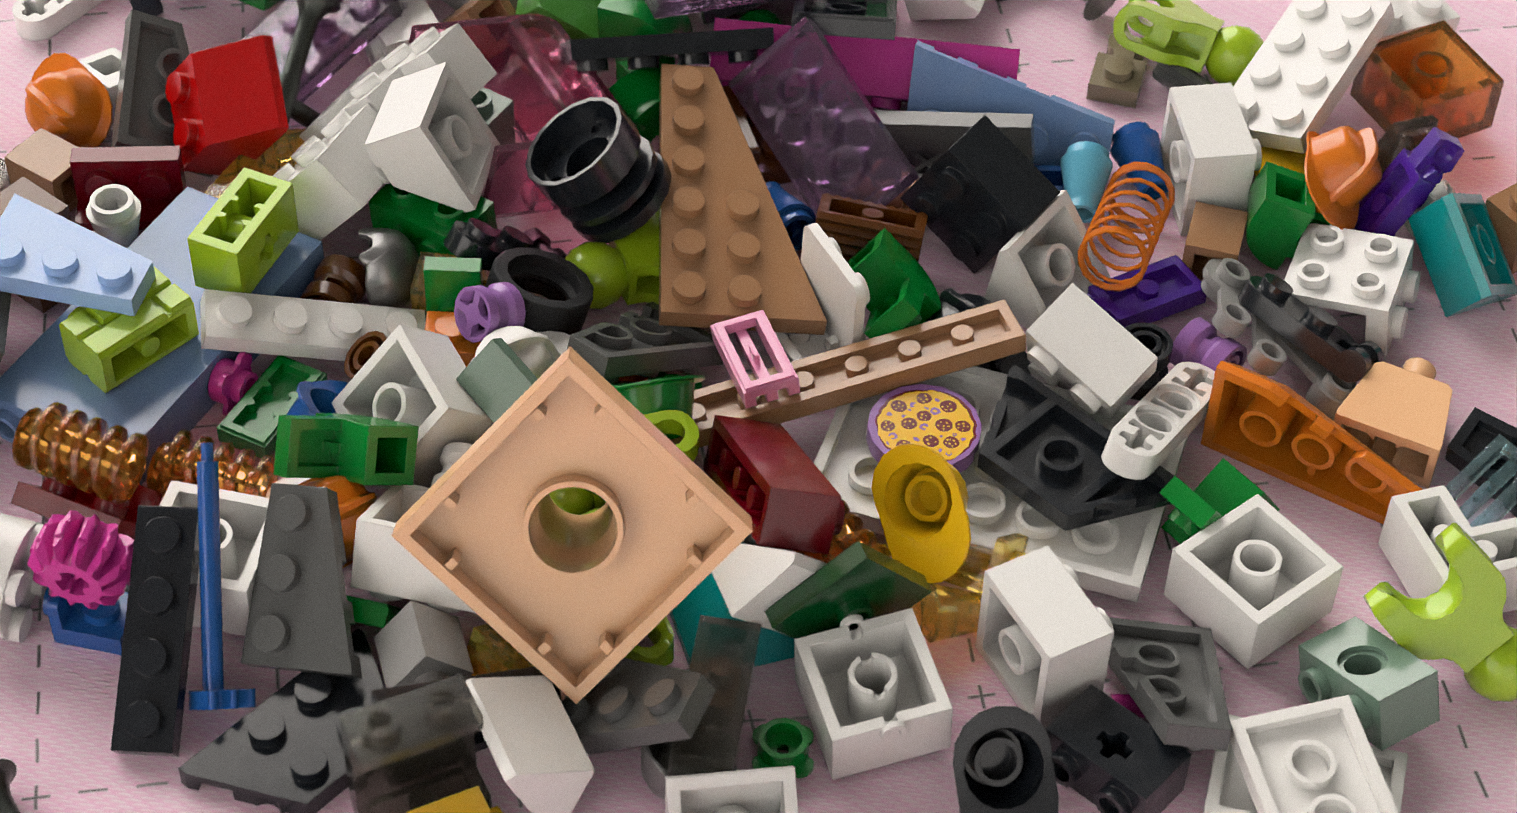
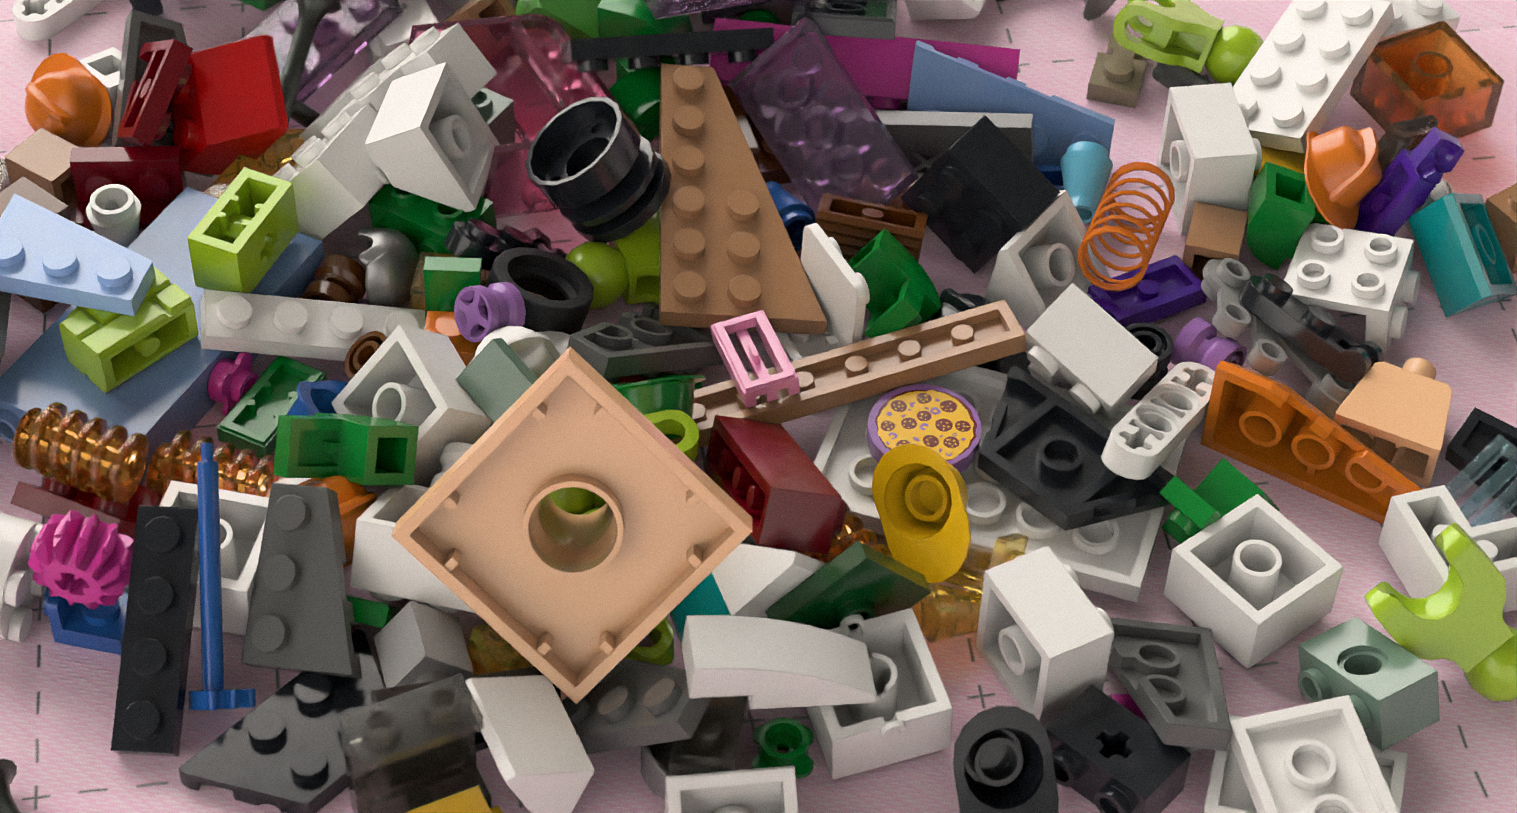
(148, 100): none -> dark red wing
(774, 662): none -> white slope
(1139, 144): blue cone -> none

